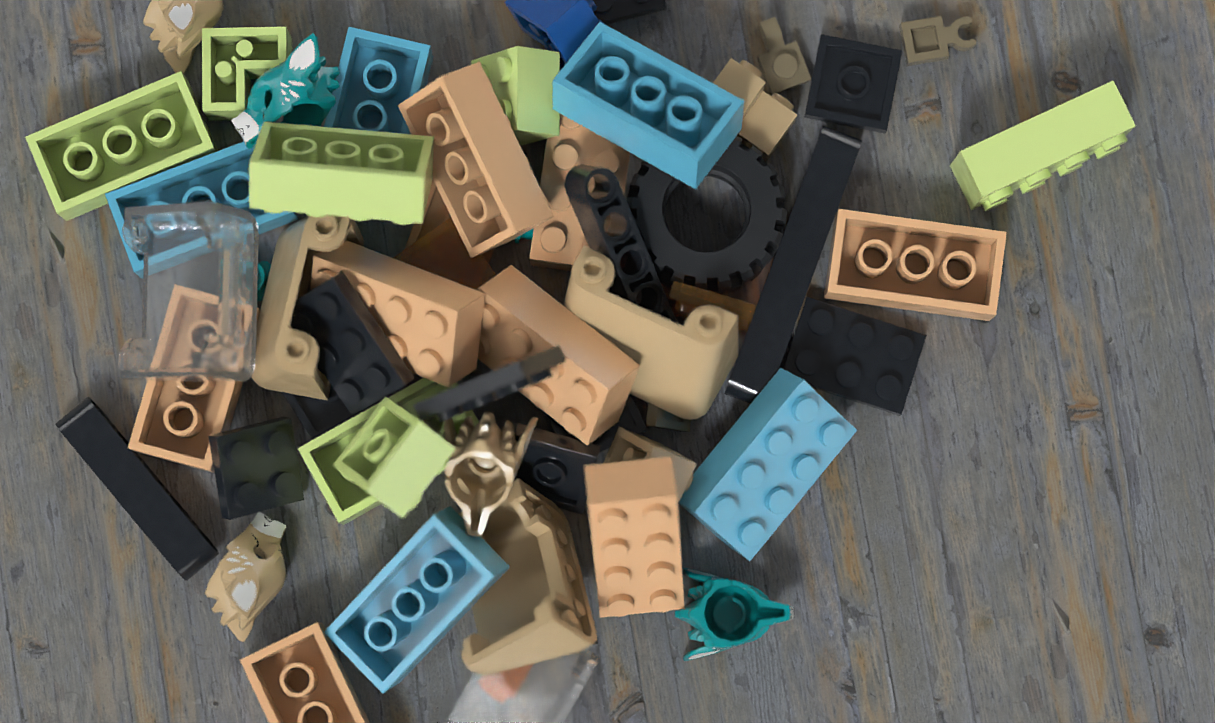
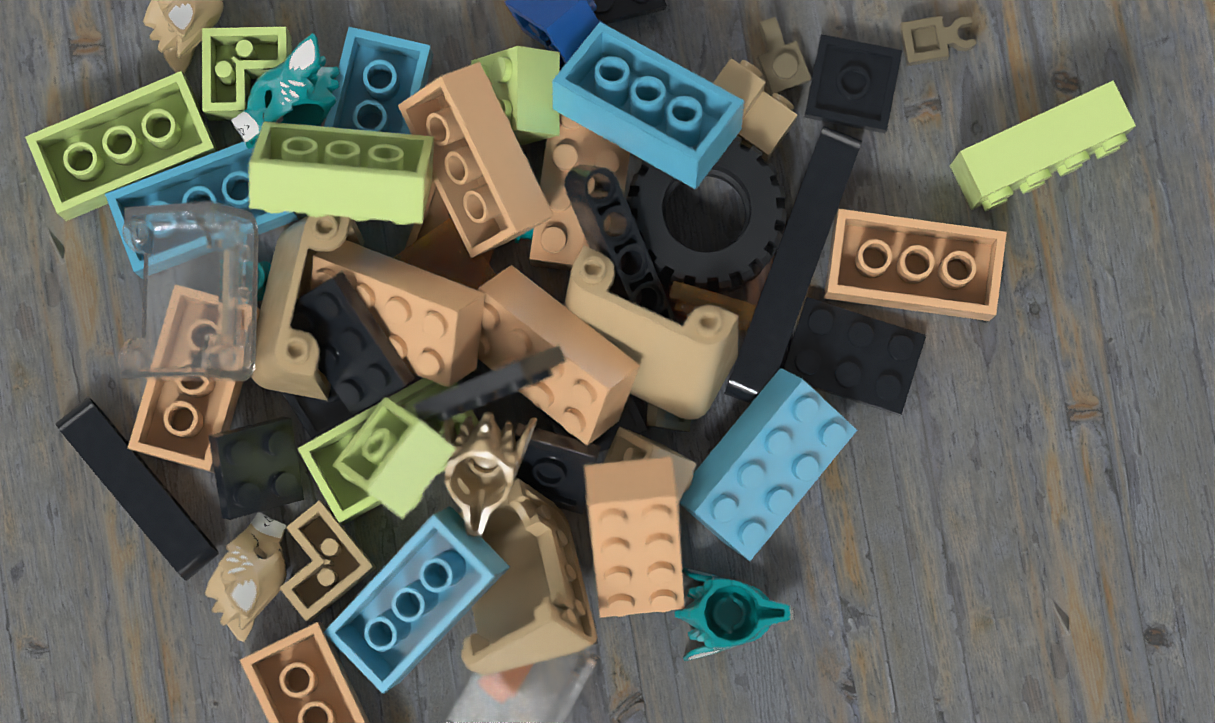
(335, 566): none -> tan brick

